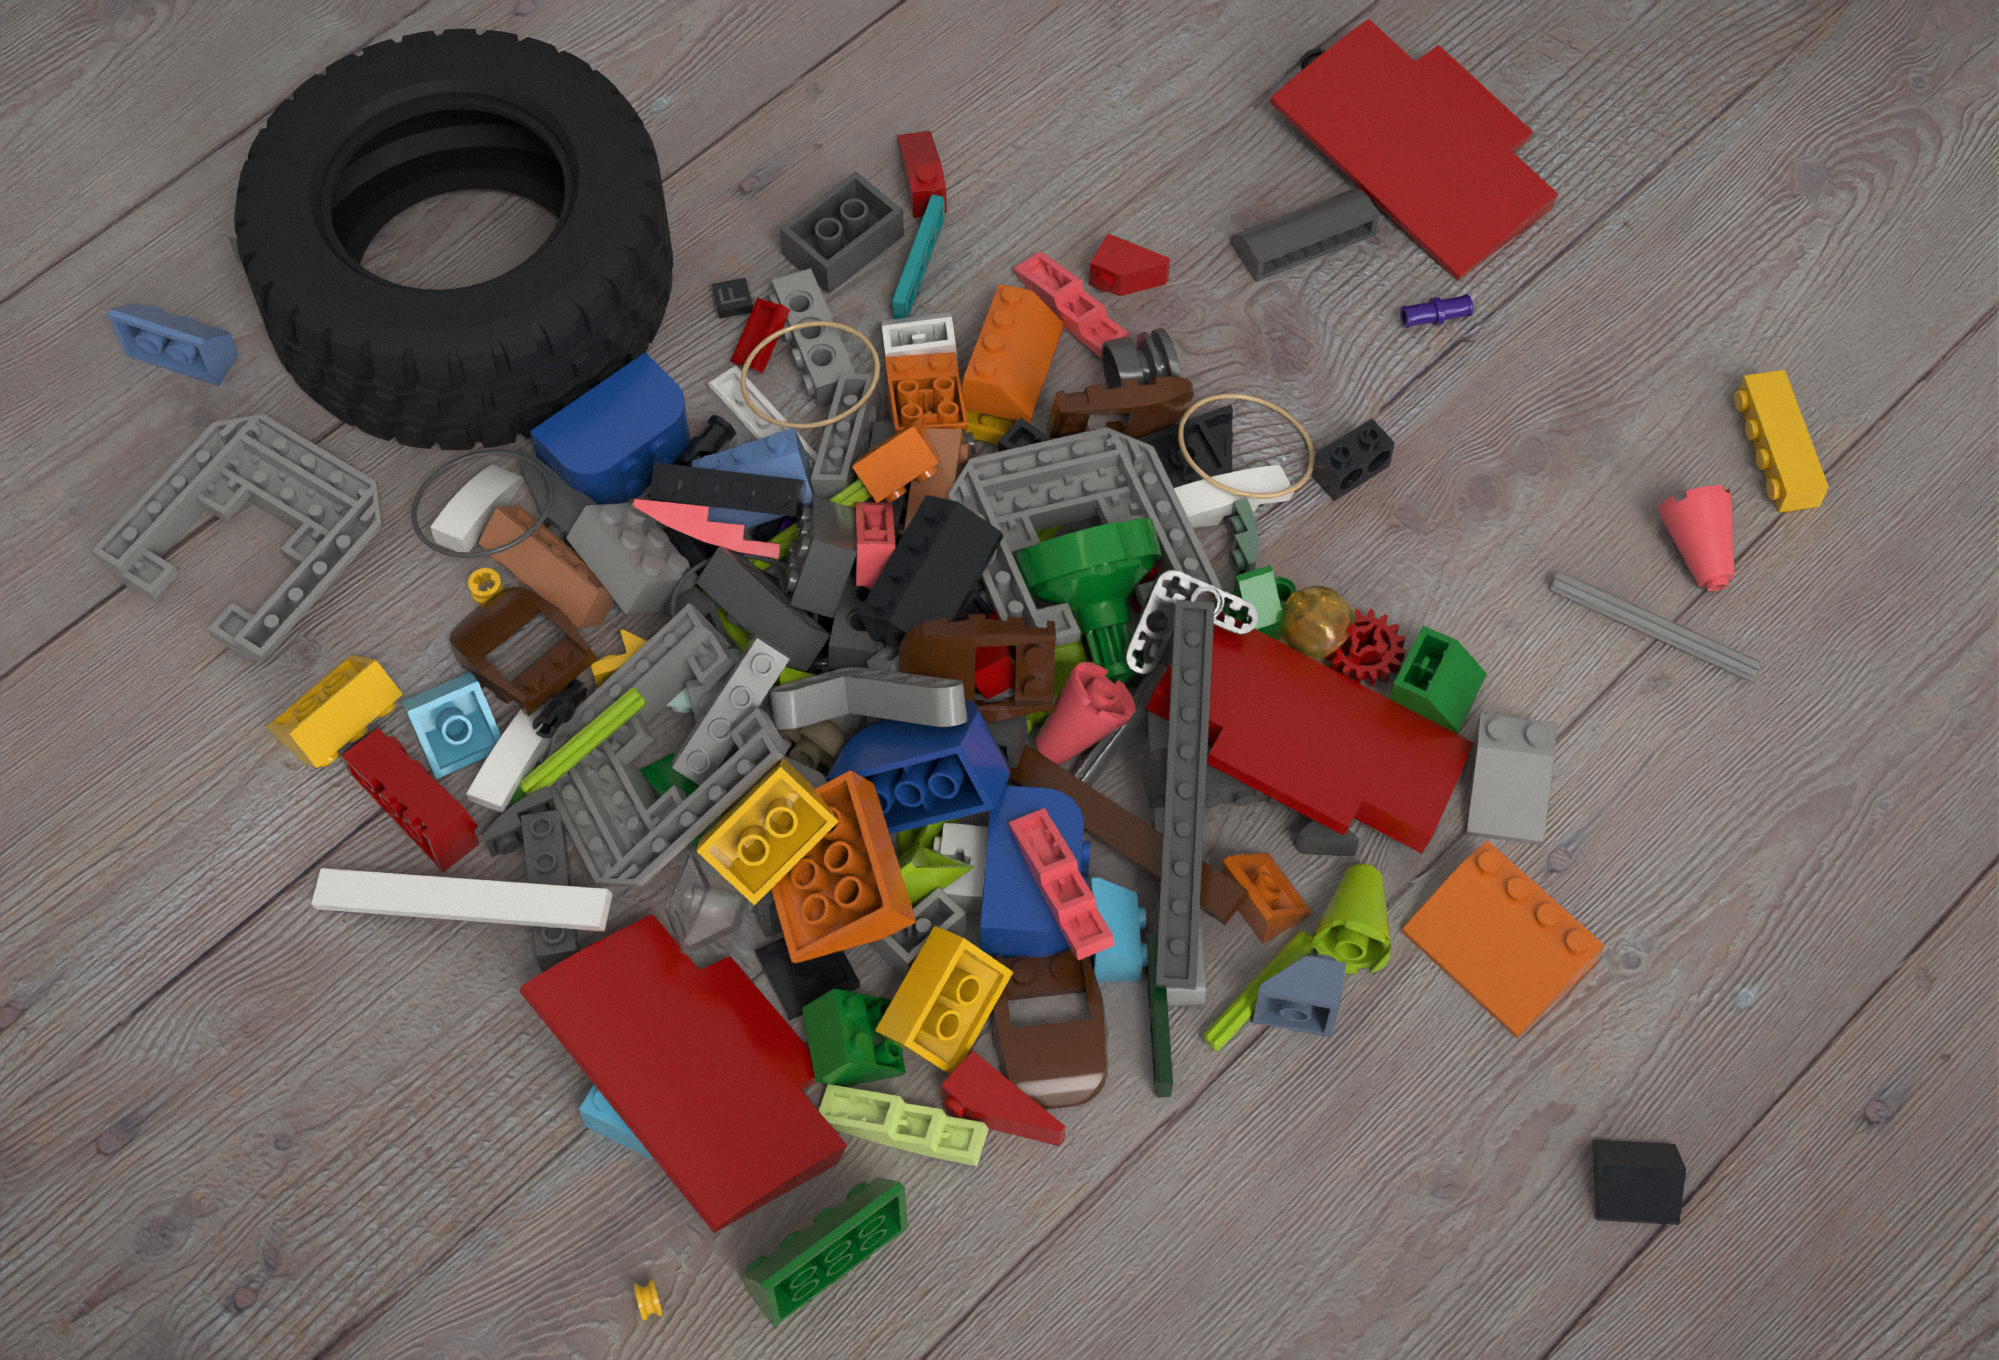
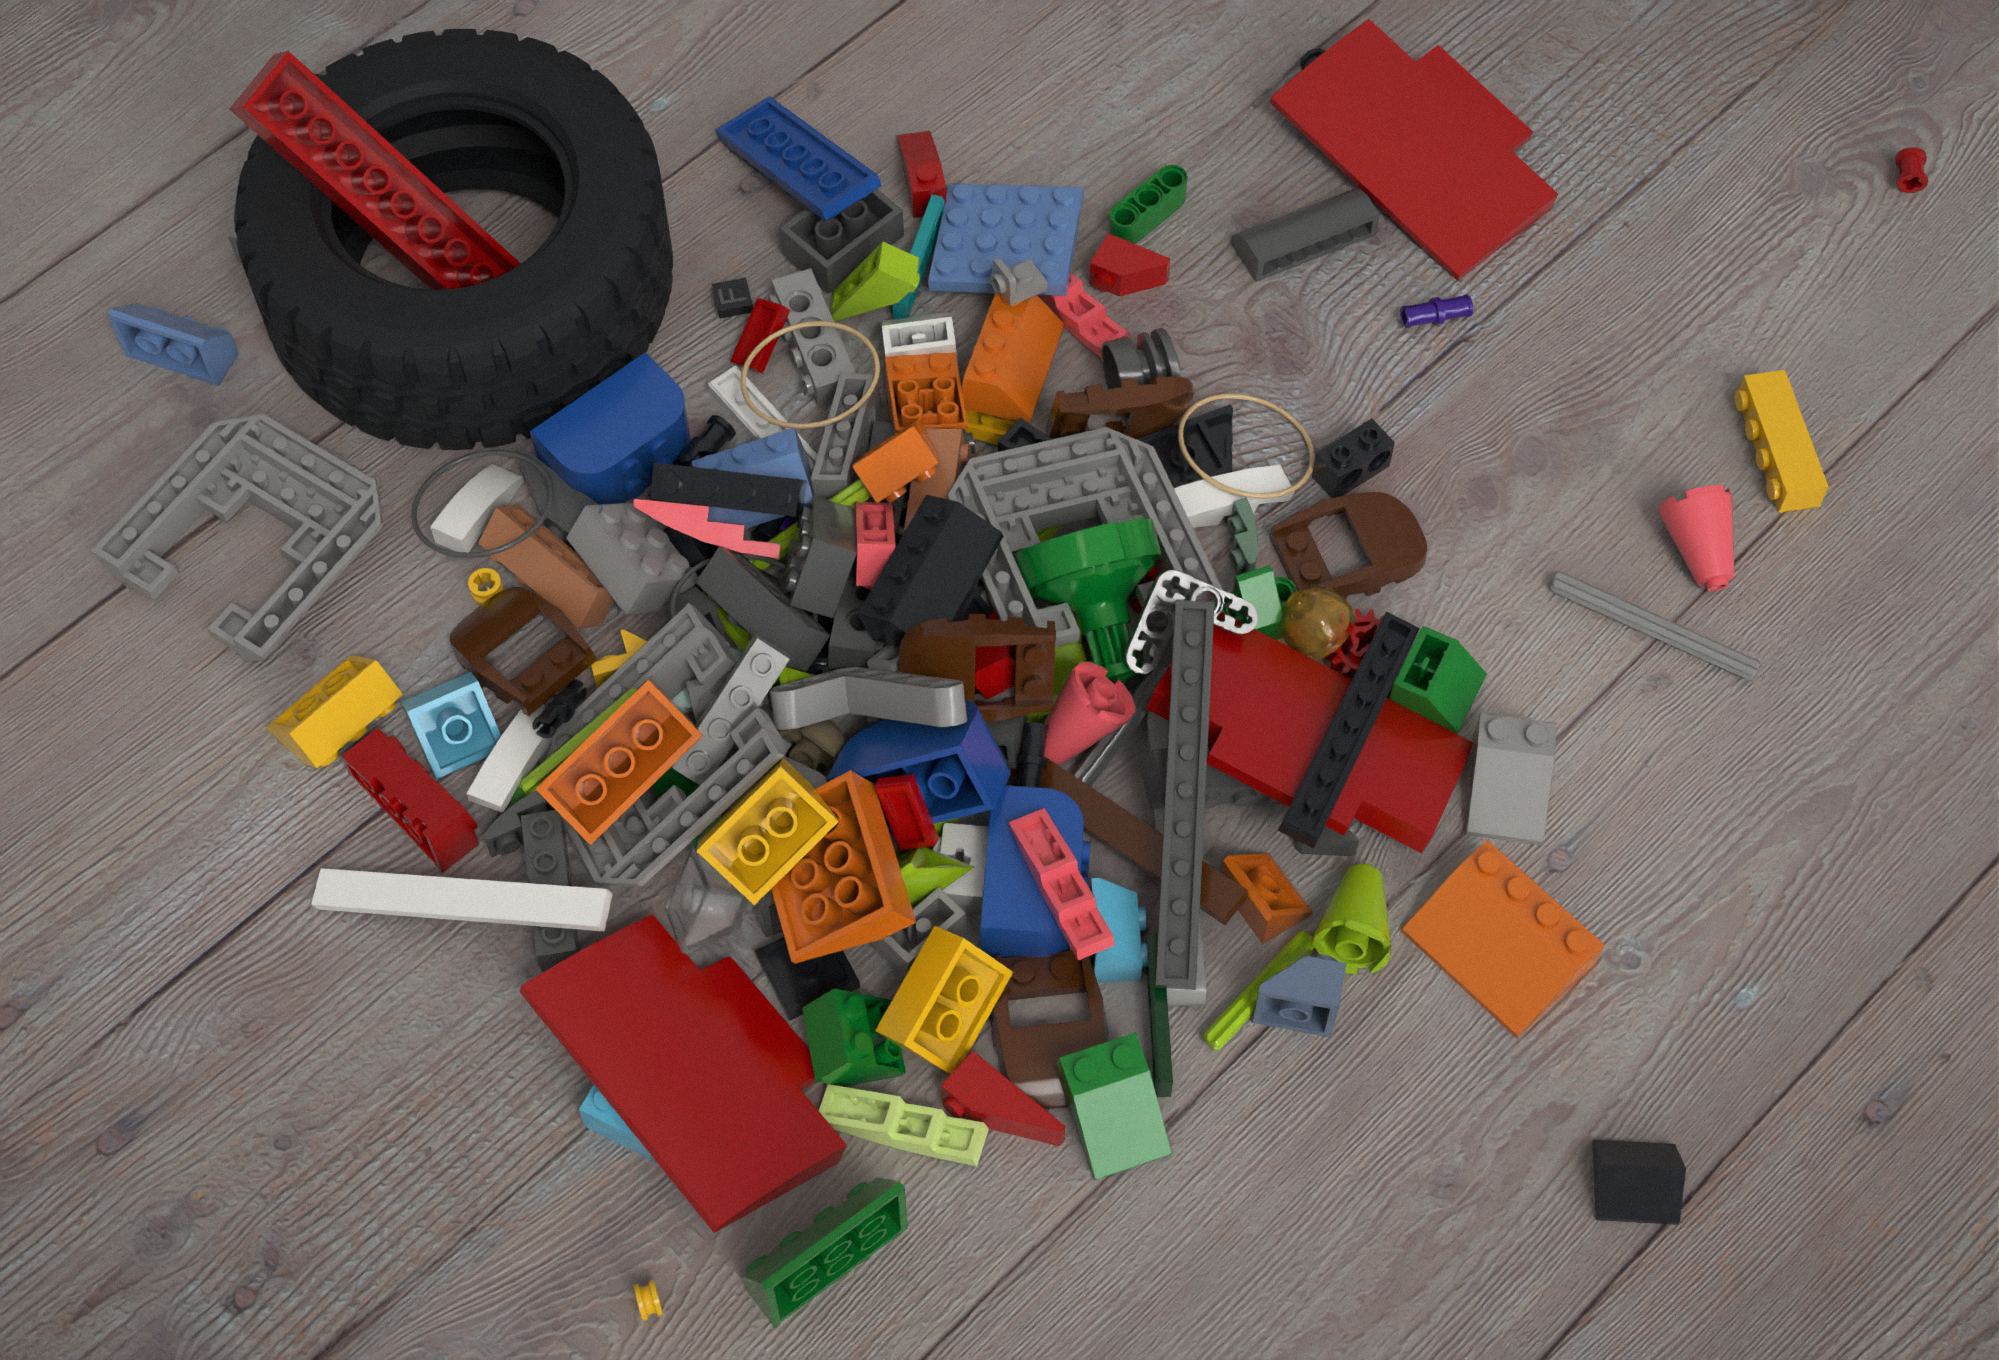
(368, 177): none -> red brick
(619, 761): none -> orange slope
(798, 158): none -> blue plate
(876, 283): none -> lime slope
(906, 812): none -> red tile
(1005, 224): none -> medium blue plate
(1018, 281): none -> light grey bracket
(1032, 758): none -> black pin
(1114, 1105): none -> slope
(1149, 204): none -> green beam
(1348, 730): none -> black tile
(1383, 528): none -> reddish brown slope
(1911, 170): none -> red bush

